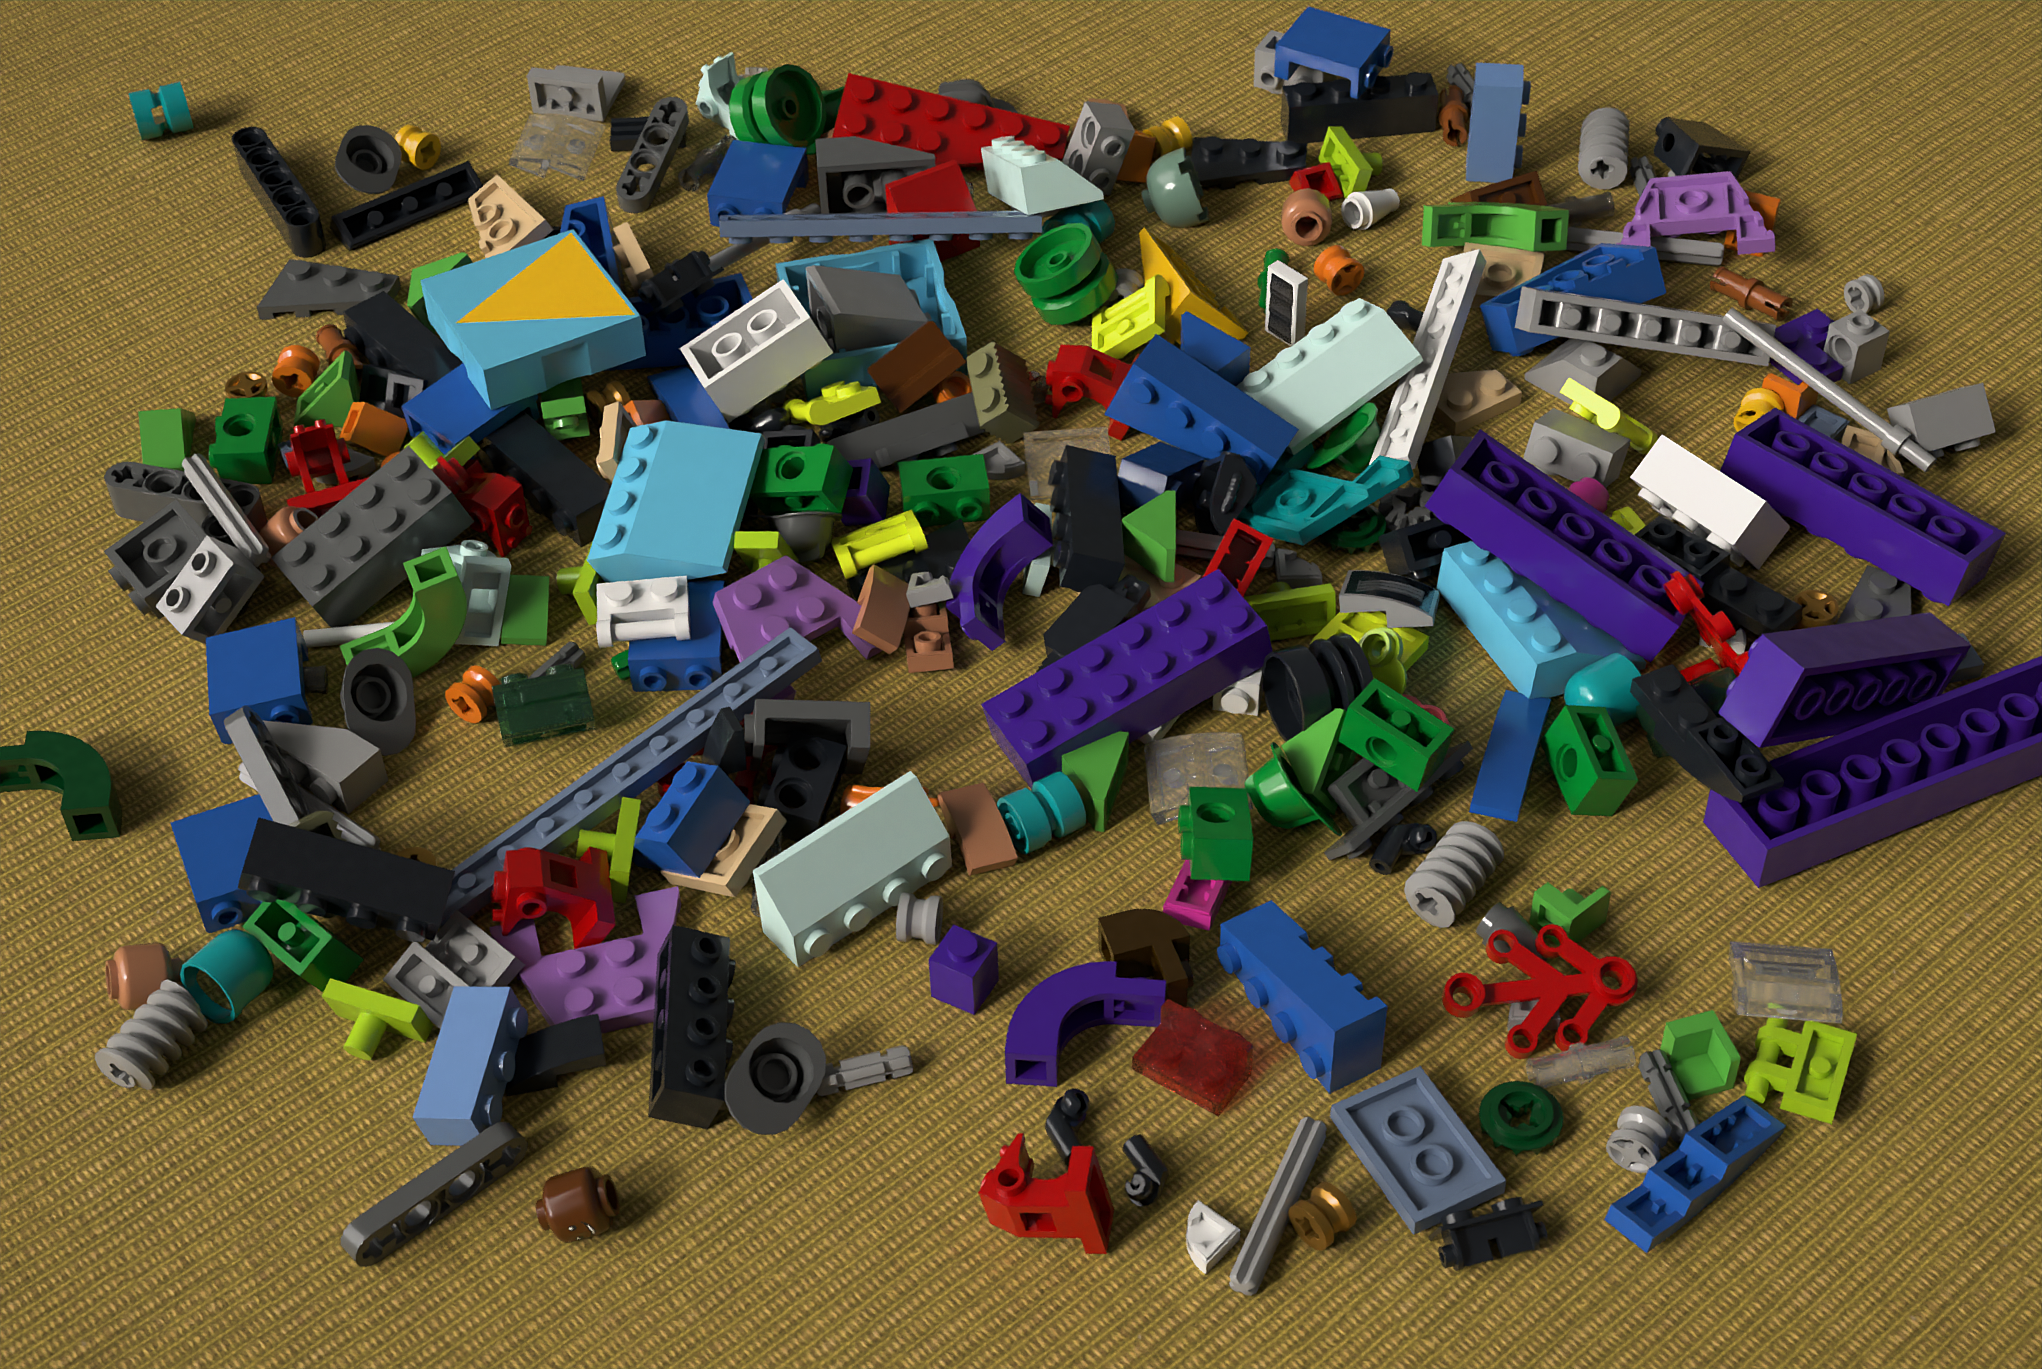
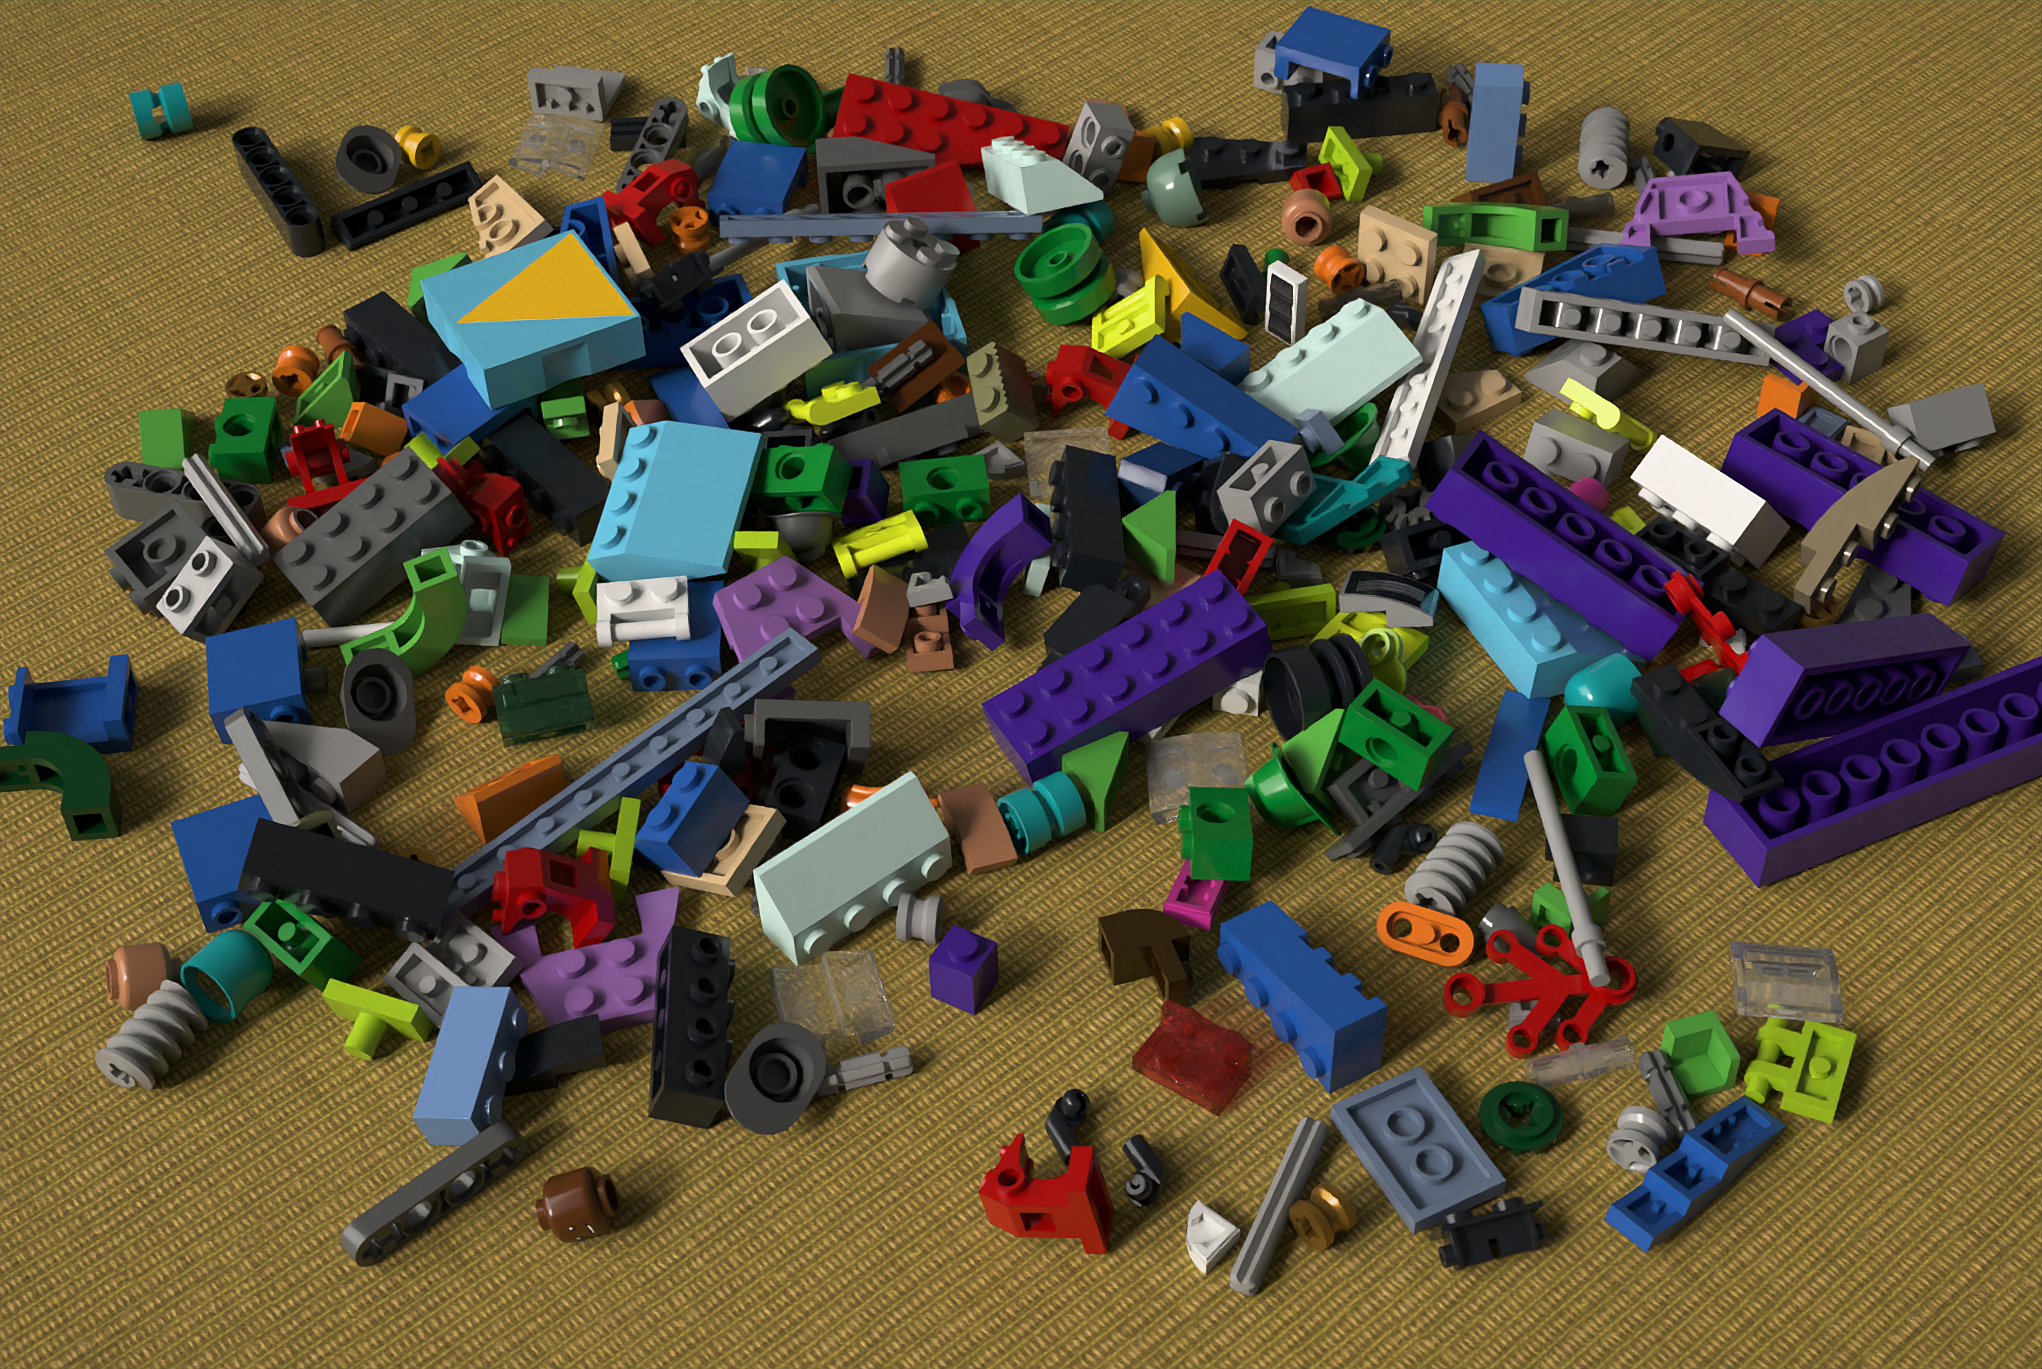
(88, 708): none -> blue panel
(317, 286): dark grey wing -> none
(511, 796): none -> orange slope
(649, 194): none -> red tile
(690, 229): none -> orange wheel
(834, 1000): none -> clear slope
(895, 66): none -> dark grey axle
(901, 368): none -> dark grey axle
(910, 263): none -> light grey brick
(1068, 1005): dark purple arch -> none
(1244, 284): none -> black tile
(1268, 487): none -> light grey brick
(1318, 433): none -> sand blue plate
(1368, 207): white cone -> none
(1379, 295): none -> clear smoke pin
(1397, 250): none -> tan plate
(1427, 935): none -> orange plate
(1586, 935): none -> light grey bar
(1593, 847): none -> black brick
(1756, 404): yellow wheel -> none
(1854, 520): none -> dark tan slope

